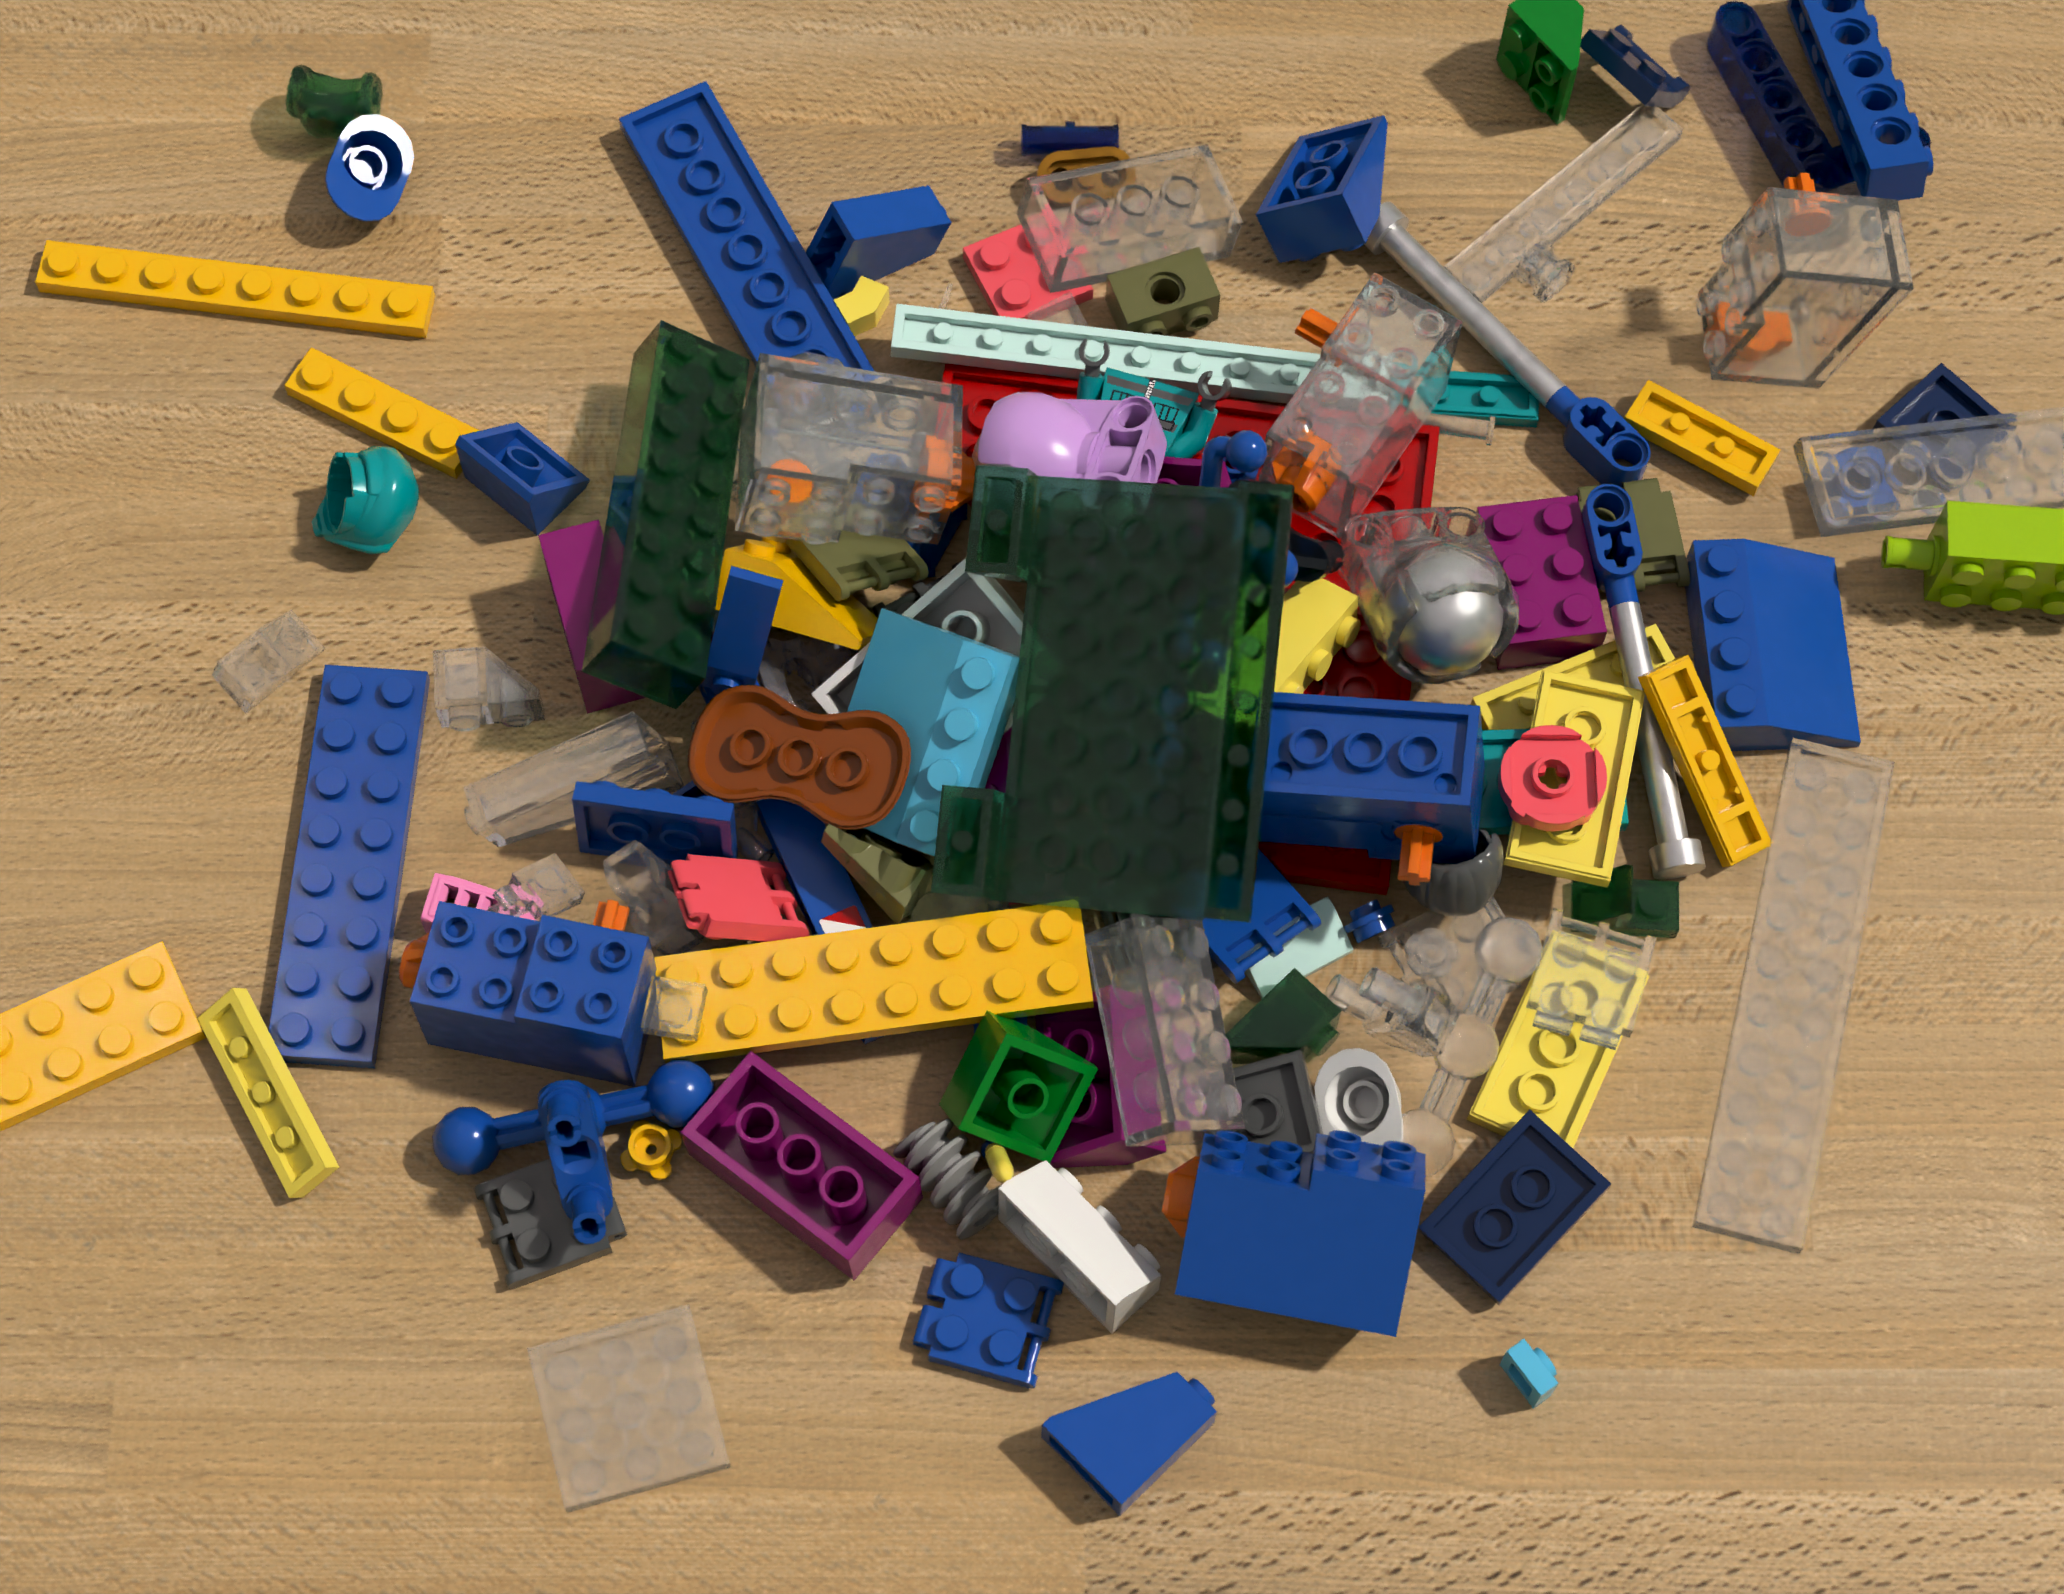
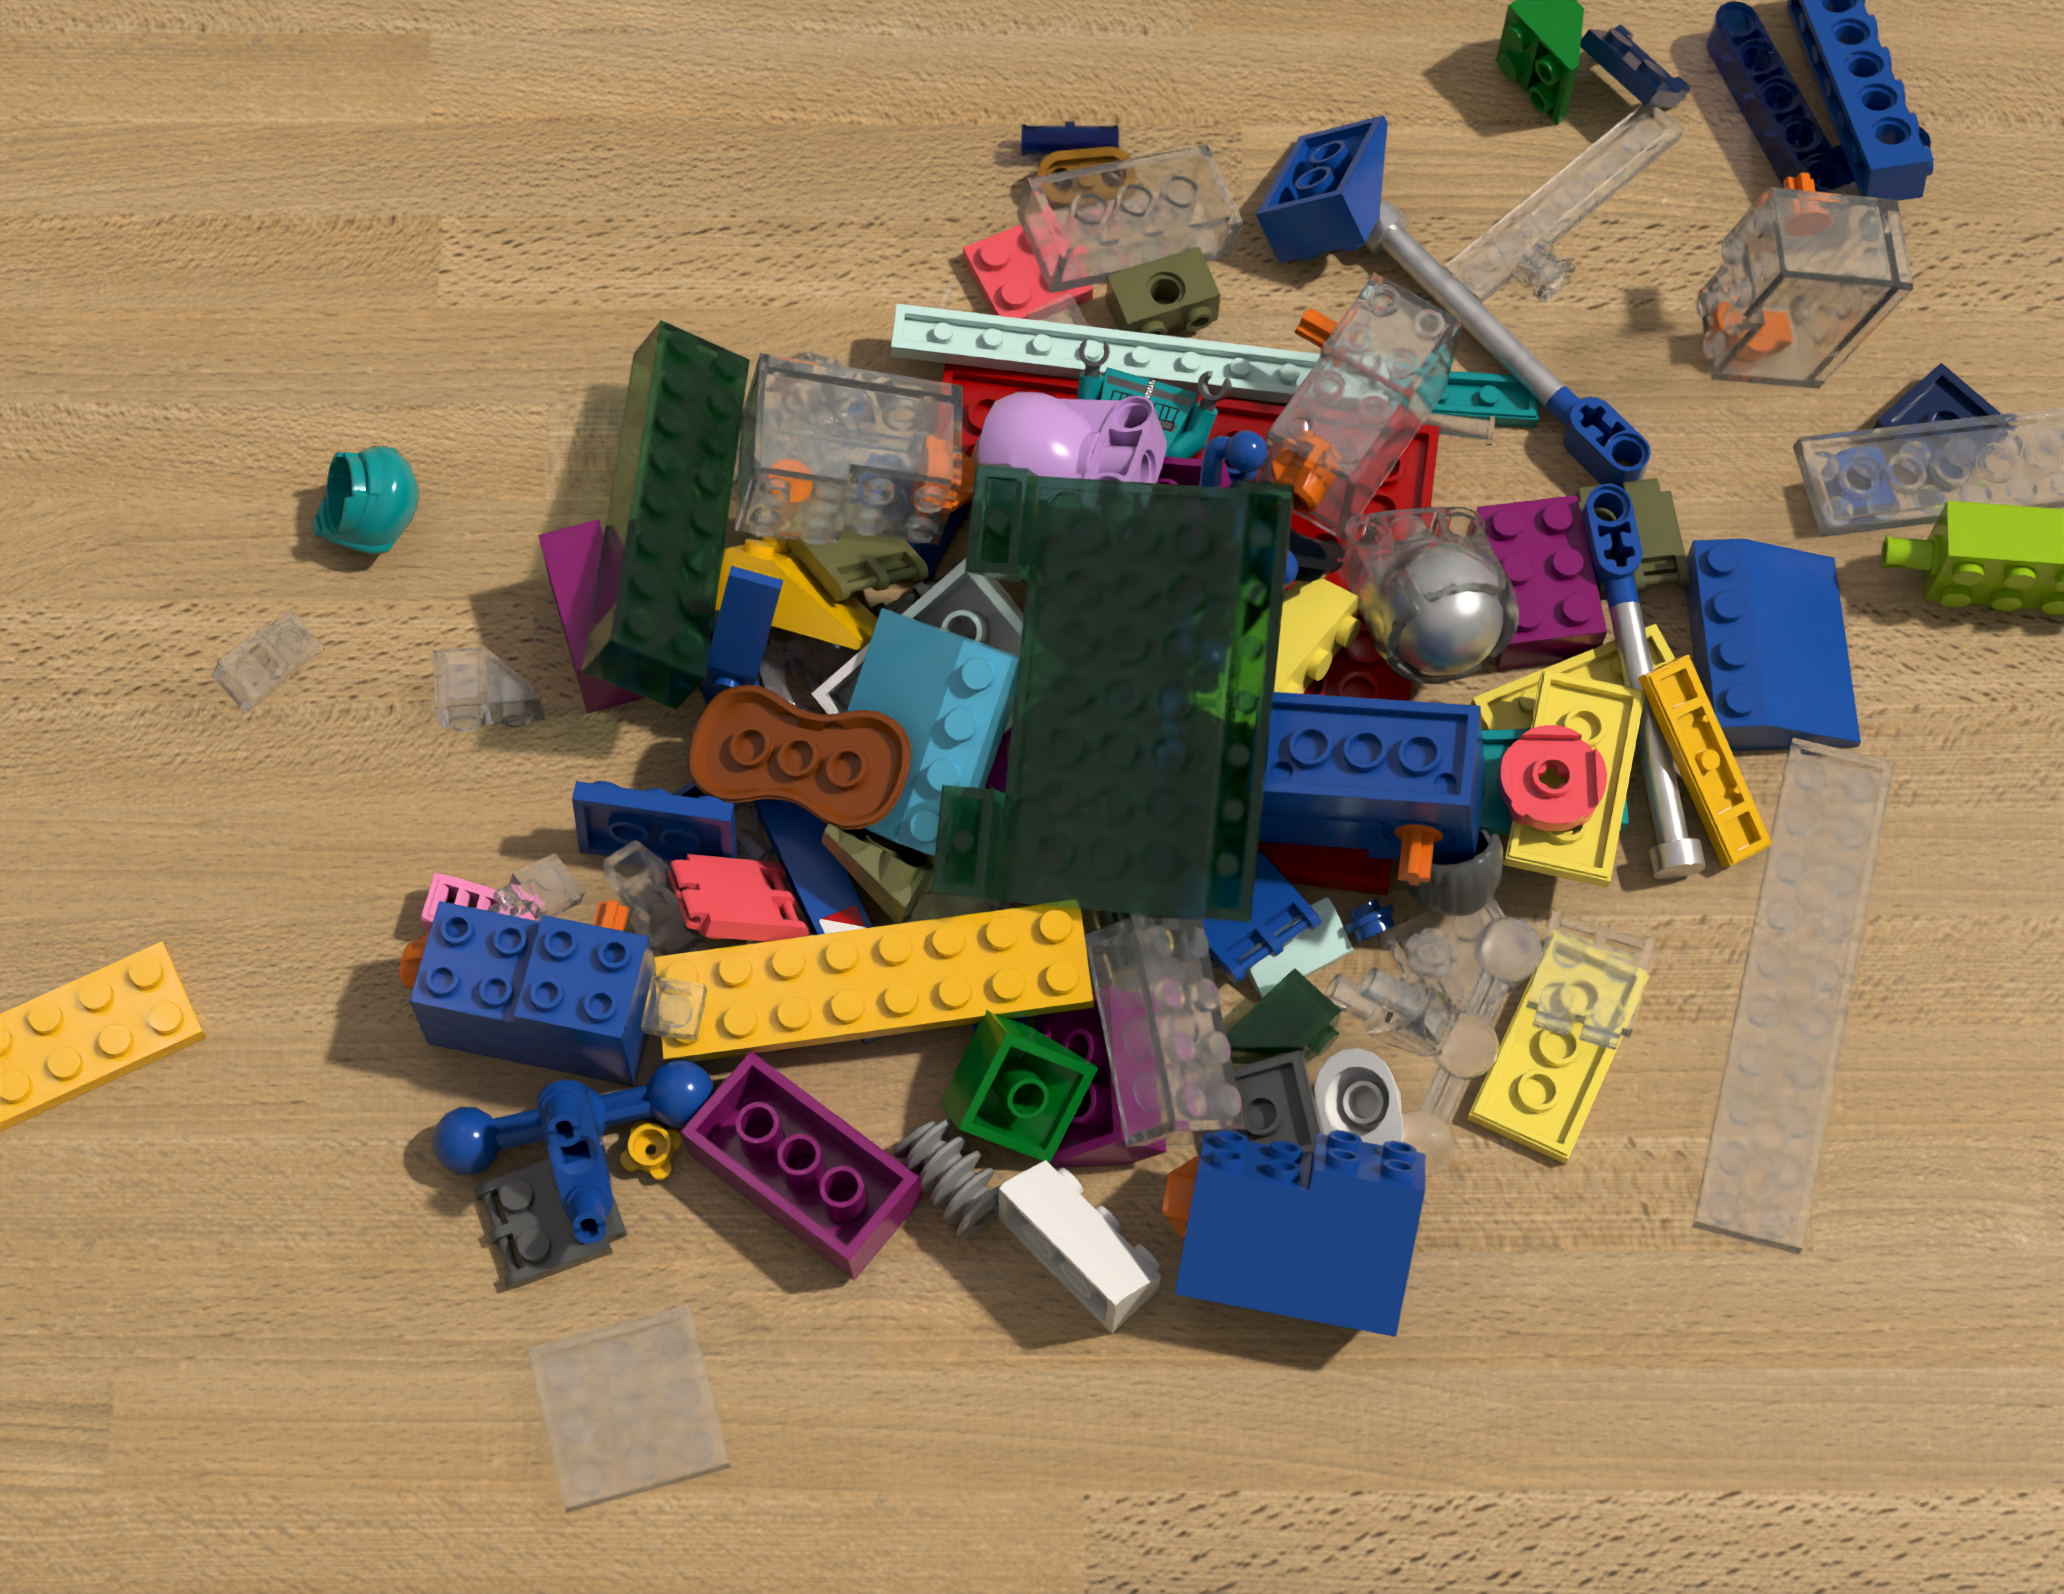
(235, 289): yellow plate -> none
(268, 1093): light yellow plate -> none
(330, 103): clear green hair -> none
(349, 866): blue plate -> none
(369, 167): blue piece -> none
(378, 410): yellow plate -> none
(520, 473): blue slope -> none
(539, 790): clear slope -> none
(737, 230): blue plate -> none
(864, 305): light yellow piece -> none
(876, 236): blue slope -> none
(986, 1318): blue plate -> none
(997, 1160): light yellow piece -> none
(1131, 1435): blue slope -> none
(1514, 1207): dark blue plate -> none
(1530, 1372): medium azure plate -> none
(1629, 904): clear green slope -> none
(1701, 438): yellow plate -> none

